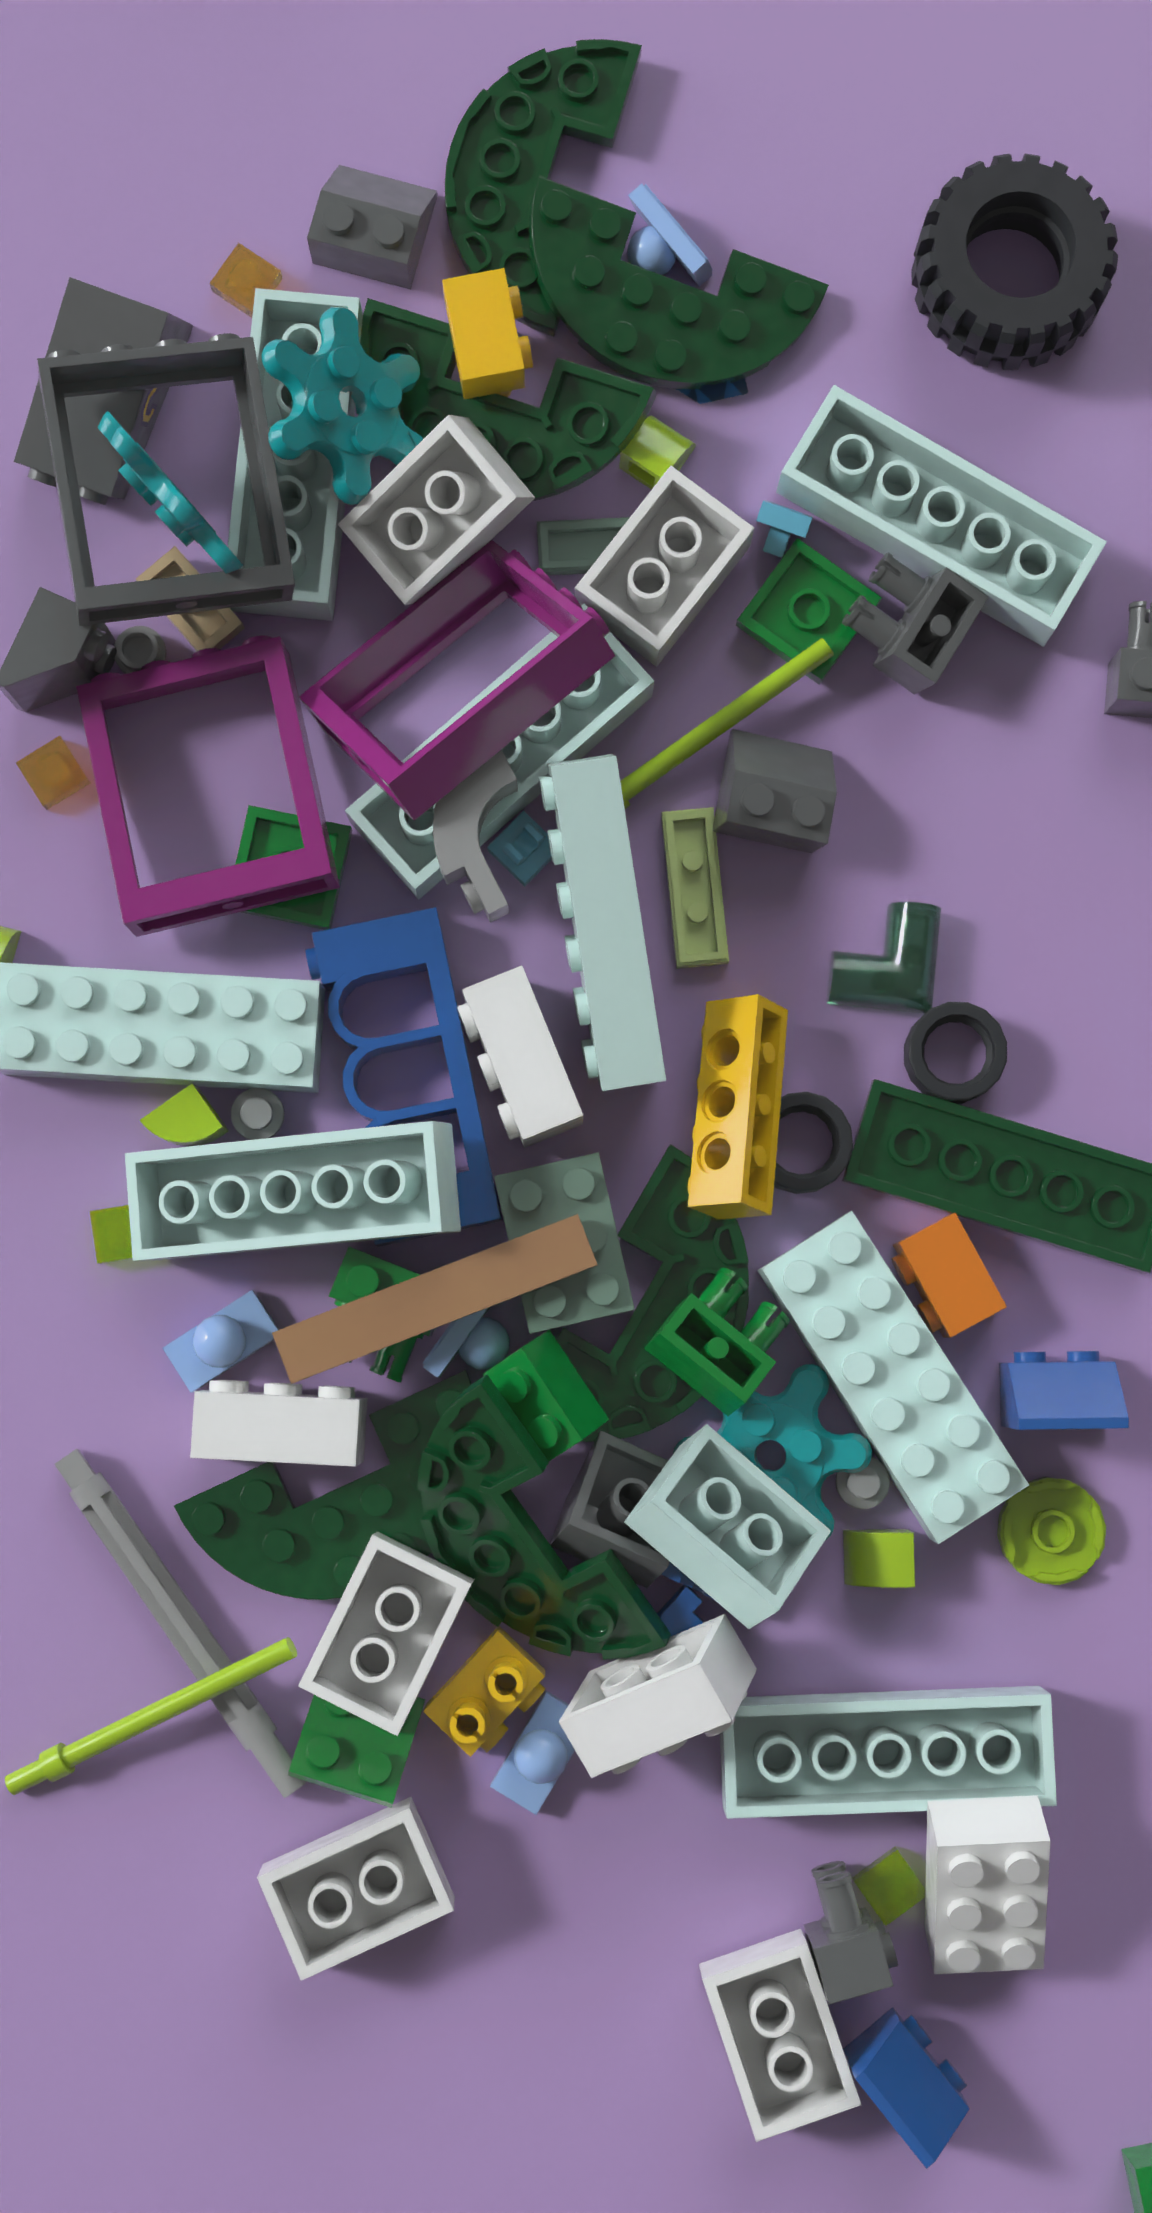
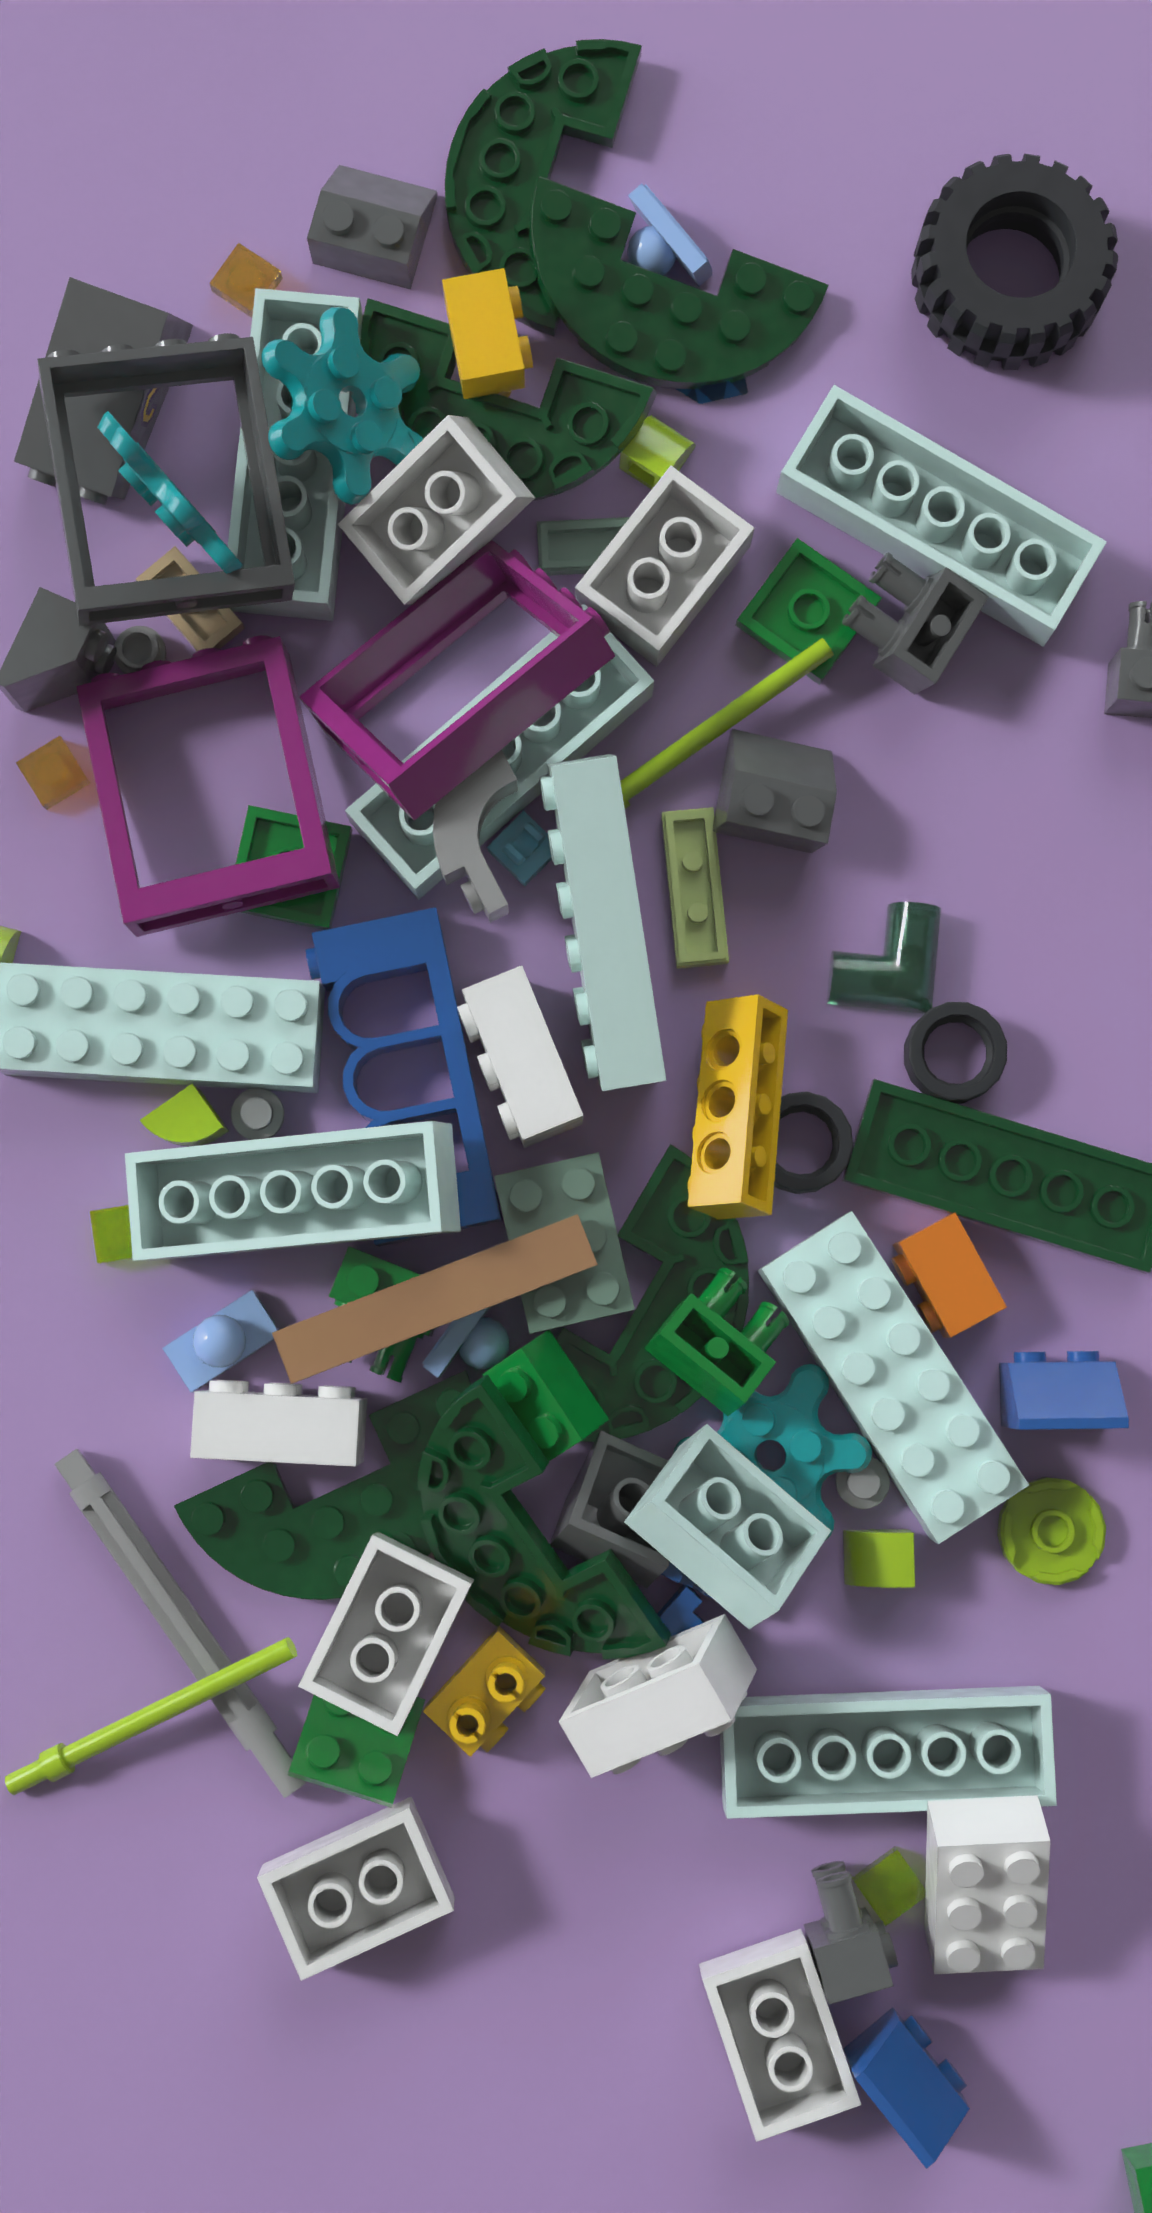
(536, 1757): light blue tile -> none
(782, 523): medium azure tile -> none

